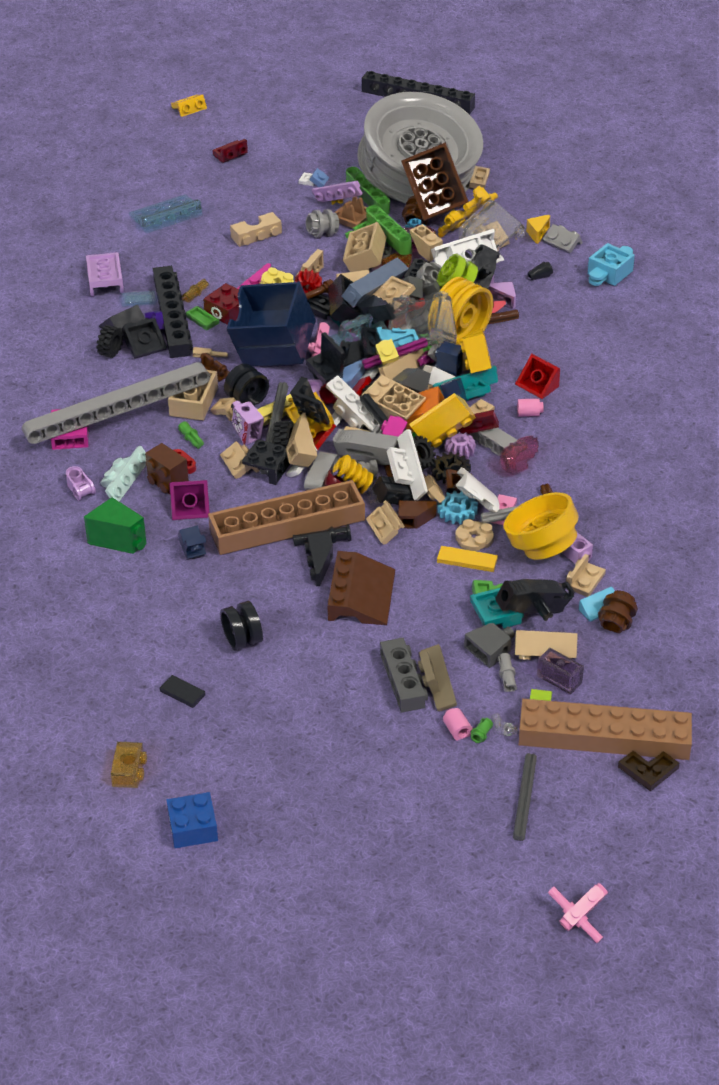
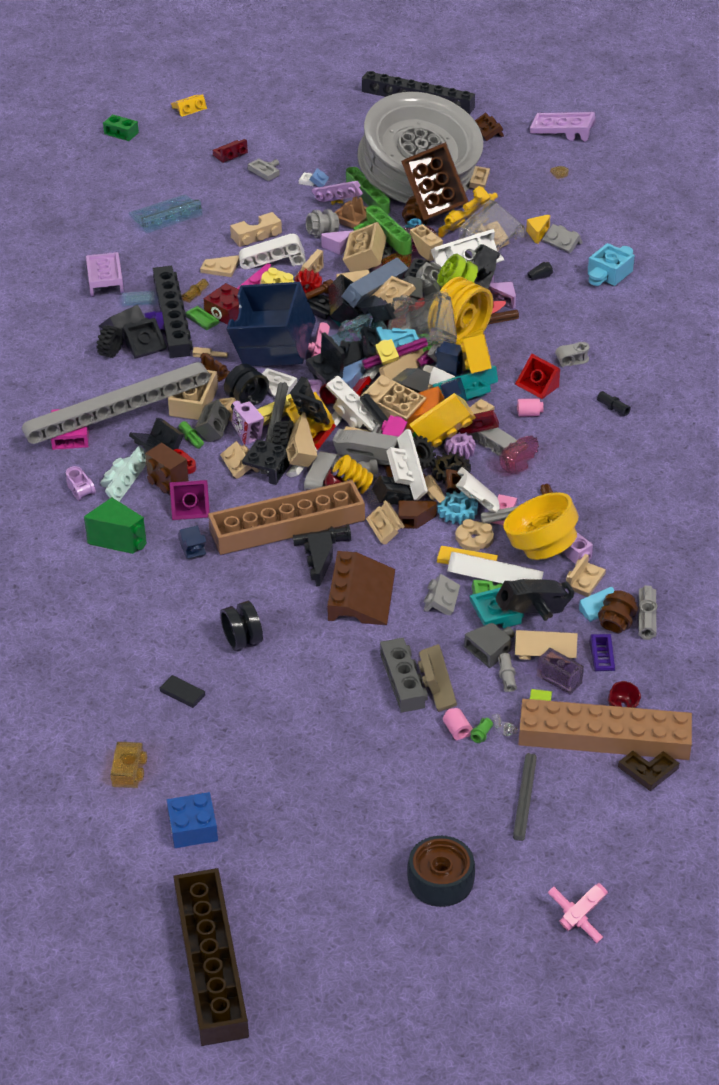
(120, 127): none -> green brick
(161, 433): none -> black bracket
(210, 957): none -> dark brown brick
(213, 421): none -> dark grey brick
(220, 266): none -> tan wing
(264, 169): none -> light grey plate
(273, 251): none -> white beam
(276, 377): none -> white wing
(335, 241): none -> lavender slope
(441, 595): none -> light grey bracket
(441, 871): none -> wheel
(488, 126): none -> reddish brown bracket
(489, 569): none -> white beam
(559, 172): none -> clear yellow tile
(564, 123): none -> lavender hinge
(573, 354): none -> light grey piece
(602, 639): none -> dark purple slope
(613, 403): none -> black pin
(626, 693): none -> dark red hair
(647, 612): none -> light grey piece

